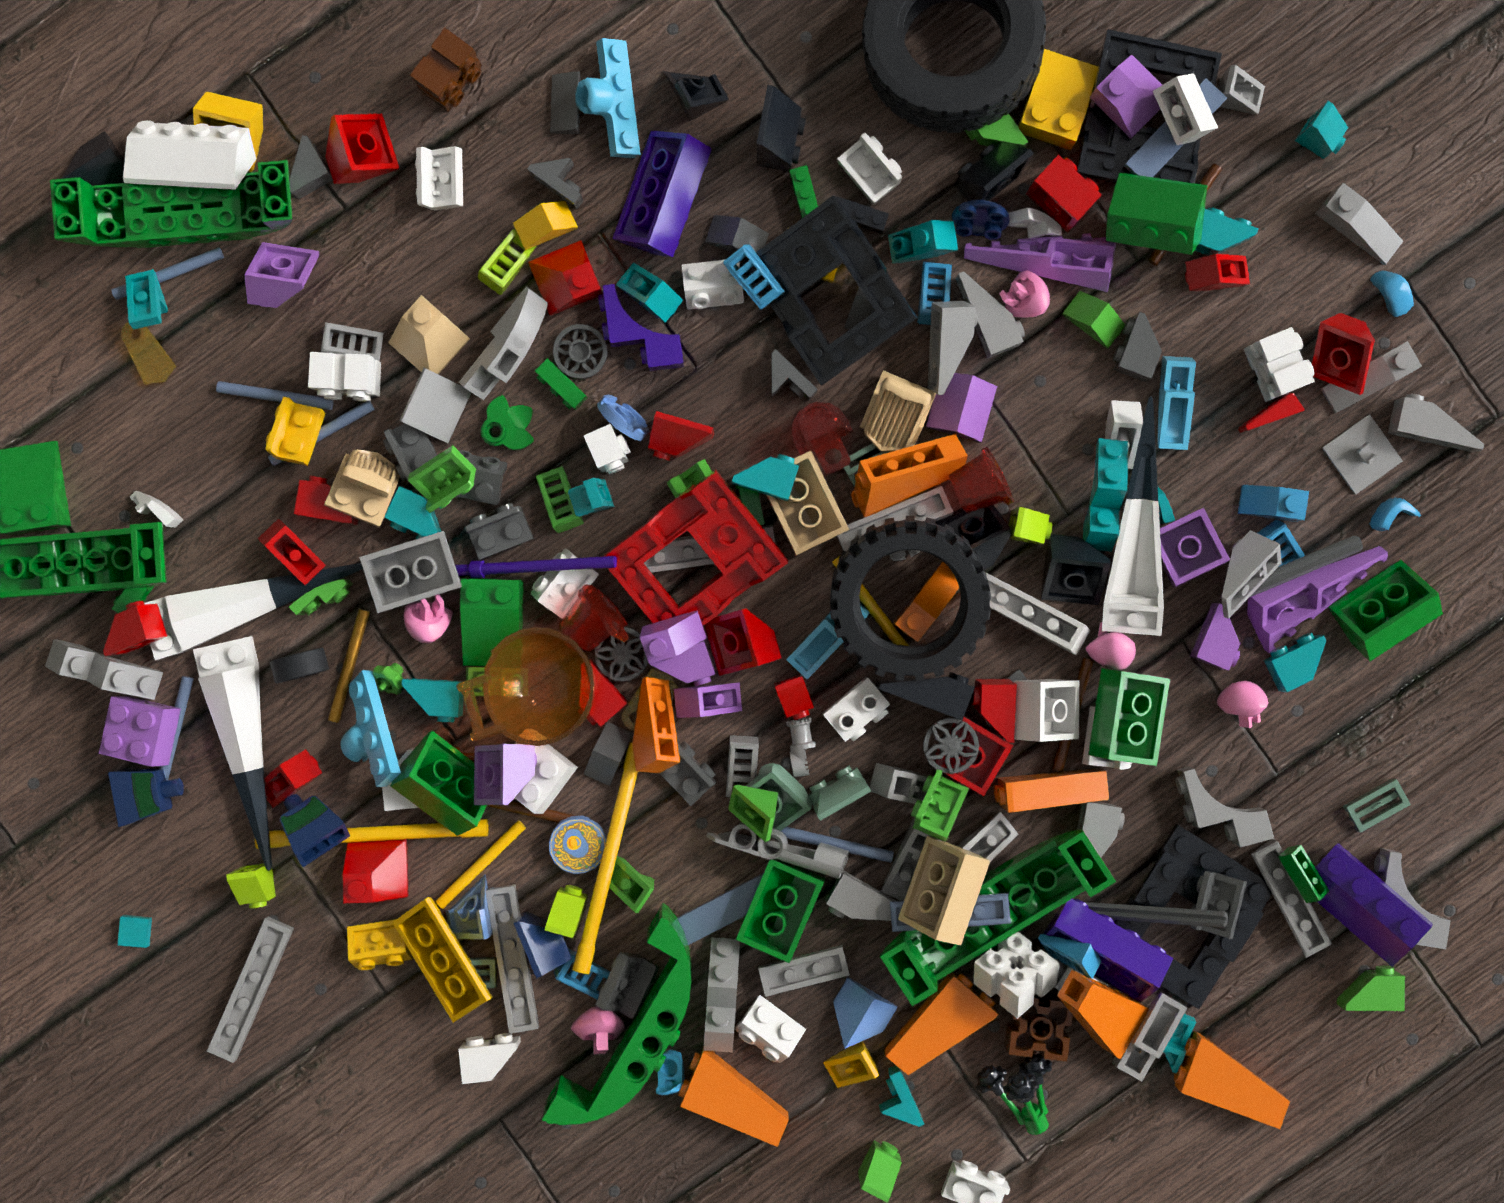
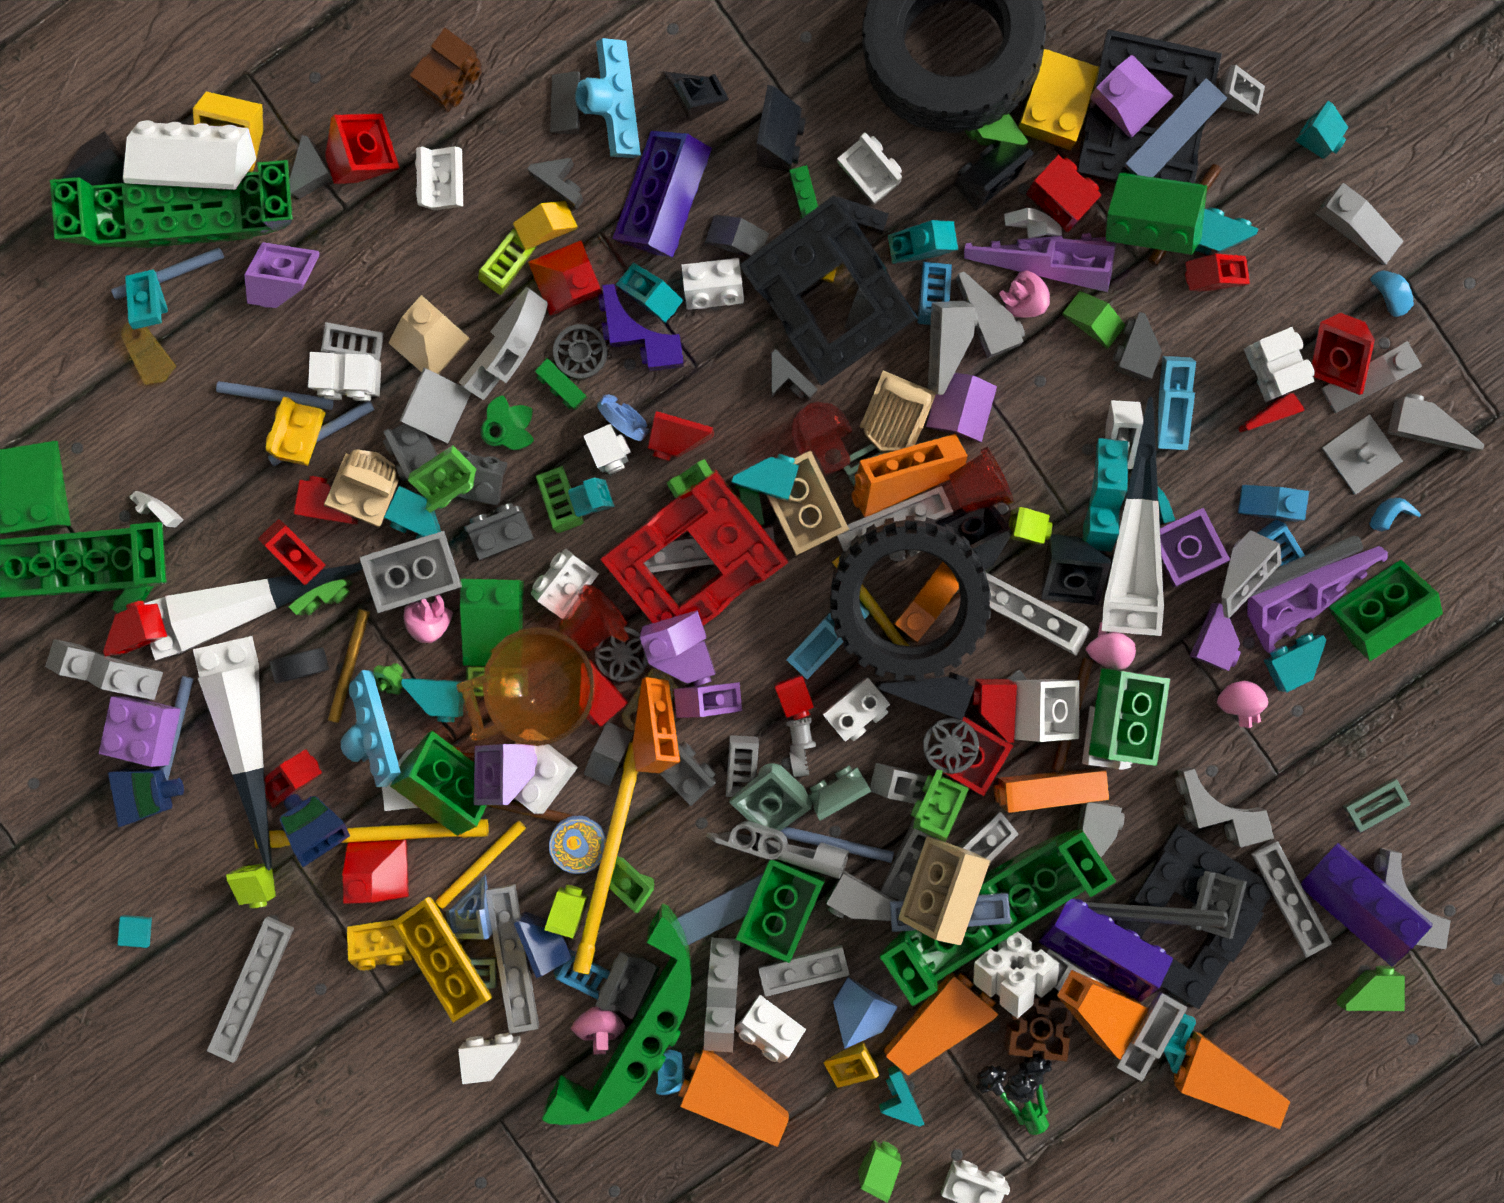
(480, 569): dark purple bar -> none
(738, 274): dark azure slope -> none
(741, 641): red slope -> none
(755, 809): bright green slope -> none
(980, 219): dark blue dish -> none
(1072, 953): dark azure slope -> none
(1185, 109): white brick -> none
(1303, 873): green piece -> none

